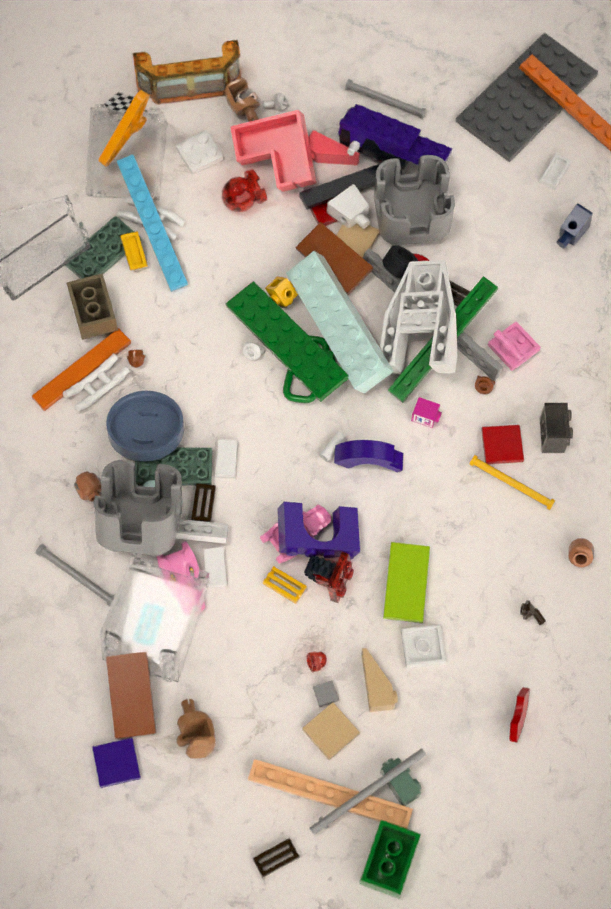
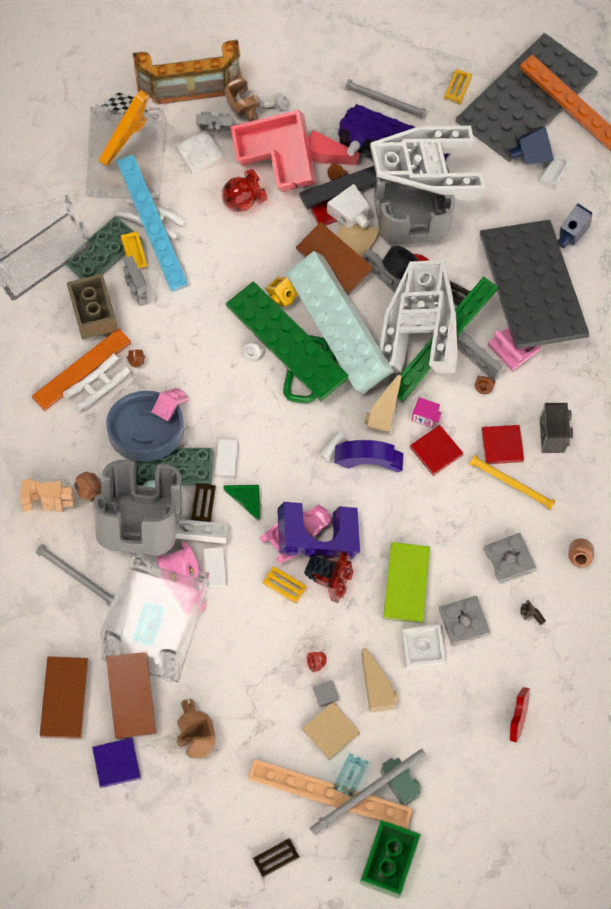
(50, 495): none -> light nougat hips
(64, 697): none -> dark orange tile
(136, 281): none -> light grey brick
(168, 402): none -> bright pink bracket
(208, 121): none -> light grey brick
(245, 496): none -> green tile
(336, 171): none -> dark orange plate
(357, 762): none -> clear light blue tile
(382, 411): none -> tan slope
(418, 160): none -> white wedge
(436, 450): none -> red tile
(454, 97): none -> yellow tile
(472, 610): none -> light grey brick
(509, 545): none -> light grey brick
(533, 147): none -> dark blue torso
(533, 284): none -> dark grey plate

